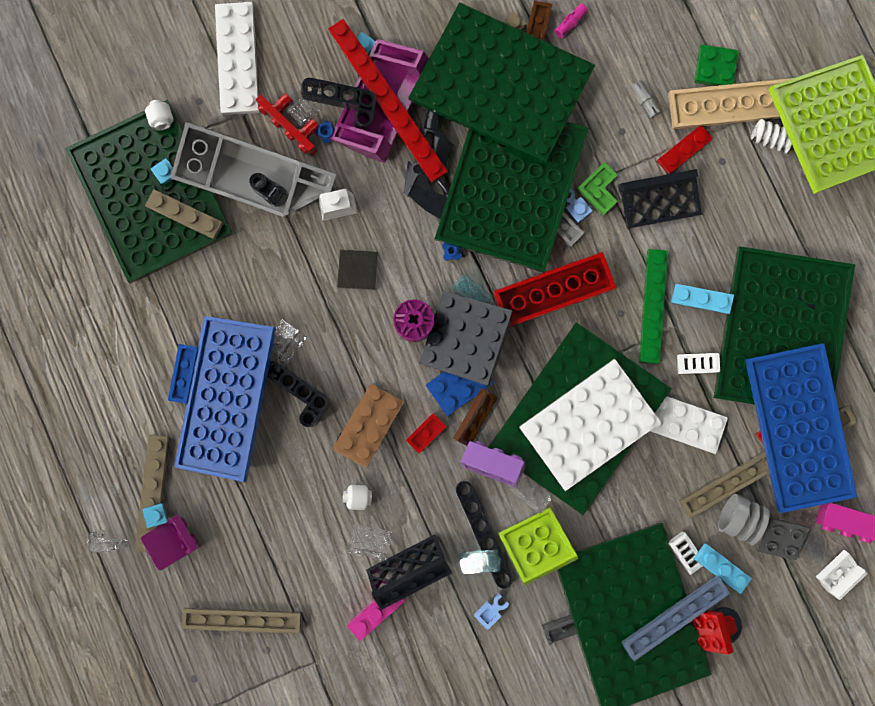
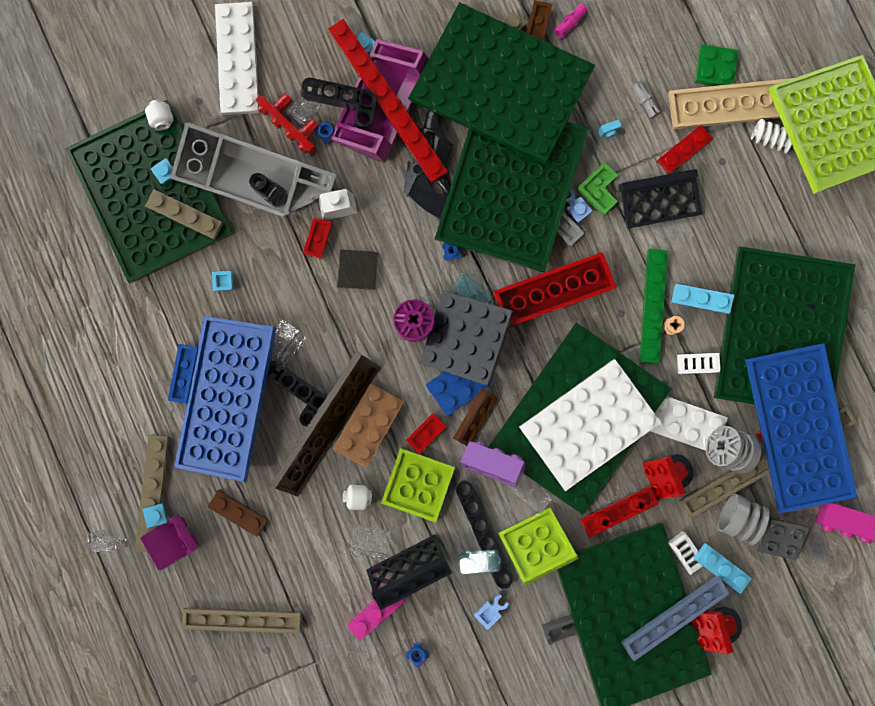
(222, 281): none -> medium azure plate
(237, 513): none -> reddish brown plate
(317, 238): none -> red plate
(325, 425): none -> dark brown plate
(417, 660): none -> blue plate
(418, 485): none -> lime plate
(609, 130): none -> medium azure plate
(619, 511): none -> red plate
(668, 475): none -> red plate
(676, 321): none -> light nougat bush
(733, 449): none -> light grey wheel
(841, 575): white bracket -> none

